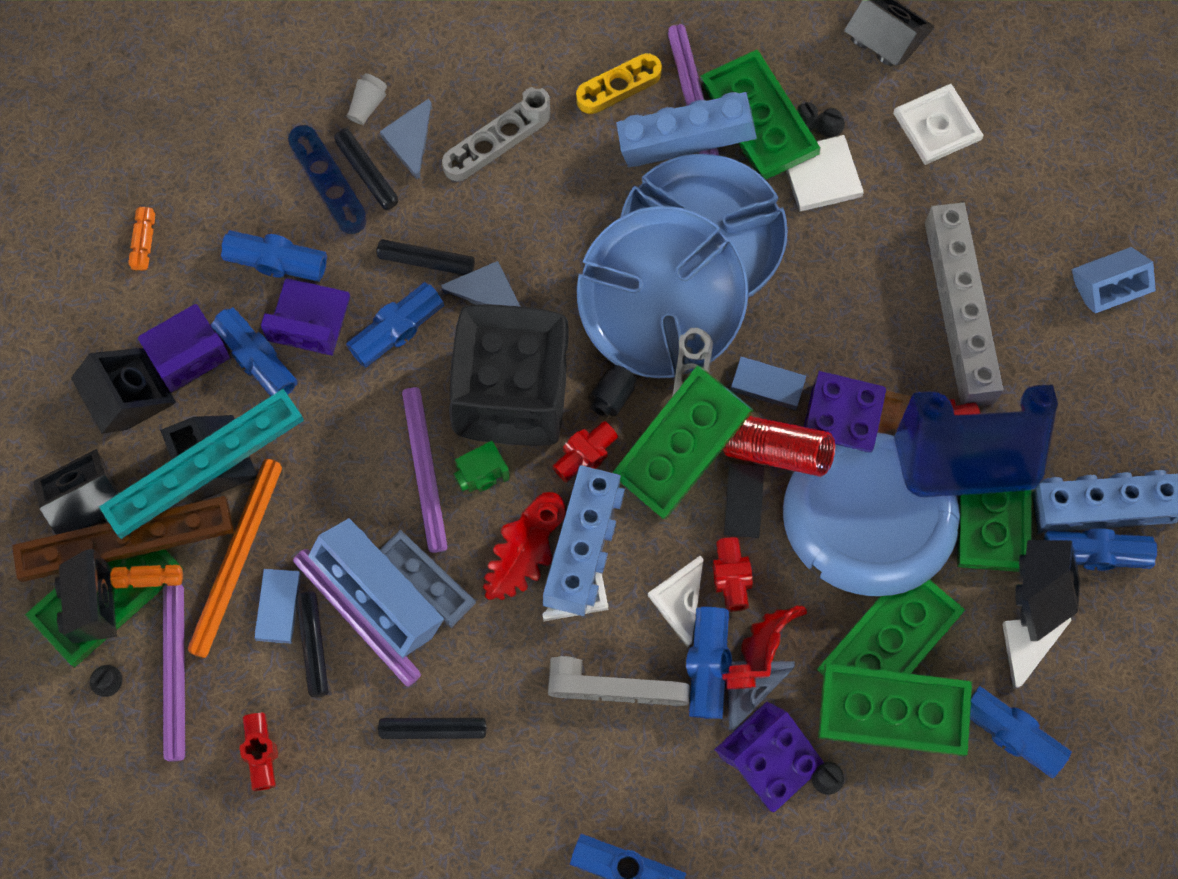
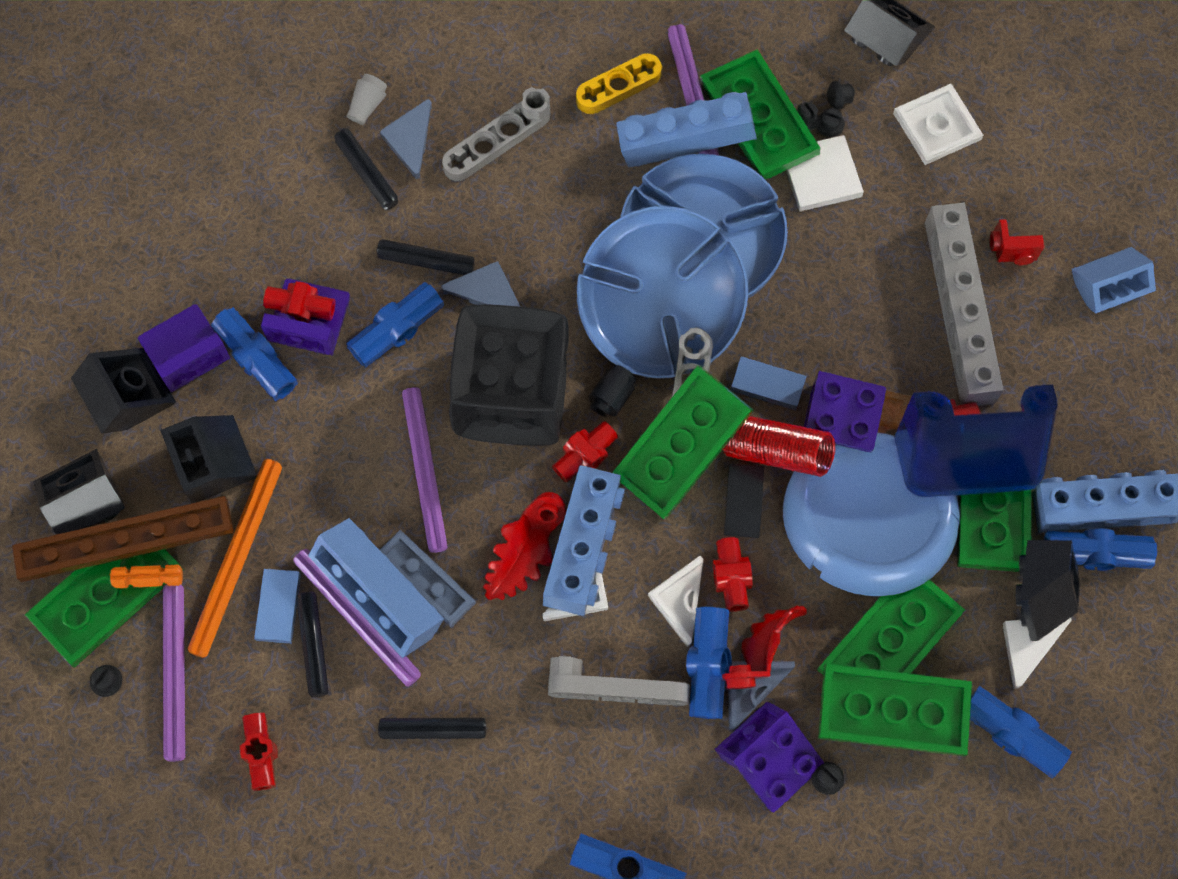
(86, 598): black slope -> none
(142, 238): orange axle -> none
(201, 463): teal plate -> none
(274, 255): blue piece -> none
(300, 302): none -> red axle
(327, 179): clear blue beam -> none
(480, 468): green brick -> none
(840, 94): none -> black piece
(1016, 249): none -> red bracket

